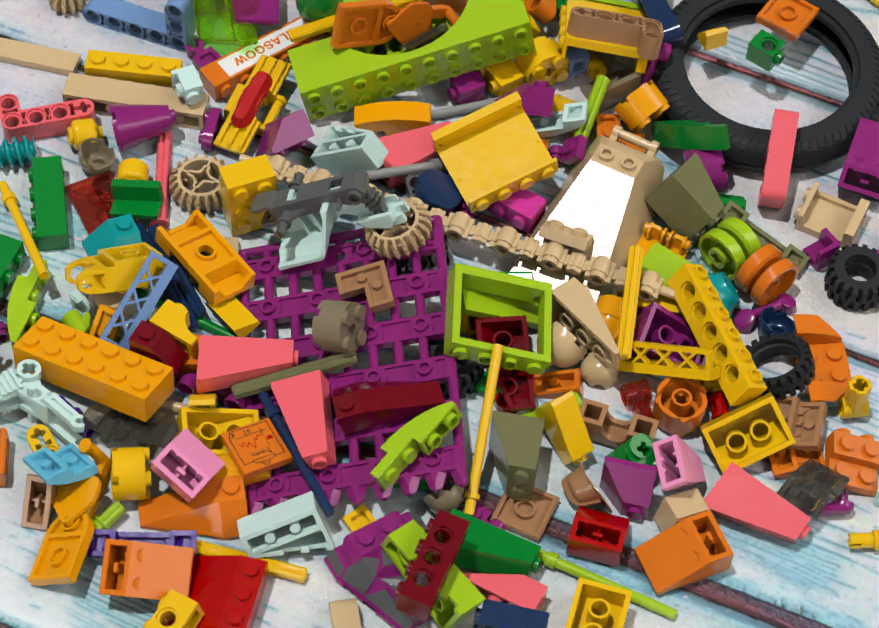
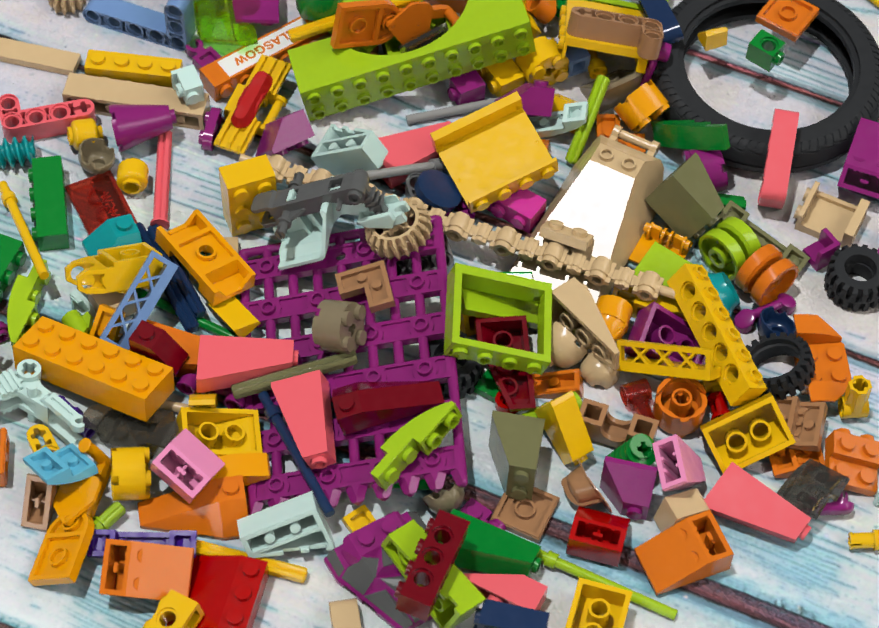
(136, 197): green panel -> none
(175, 321): yellow arch -> none
(197, 176): tan gear -> none
(256, 448): orange tile -> none
(392, 116): light orange slope -> none
(472, 493): yellow bar -> none
(571, 151): magenta plate -> none
(630, 301): yellow axle -> none

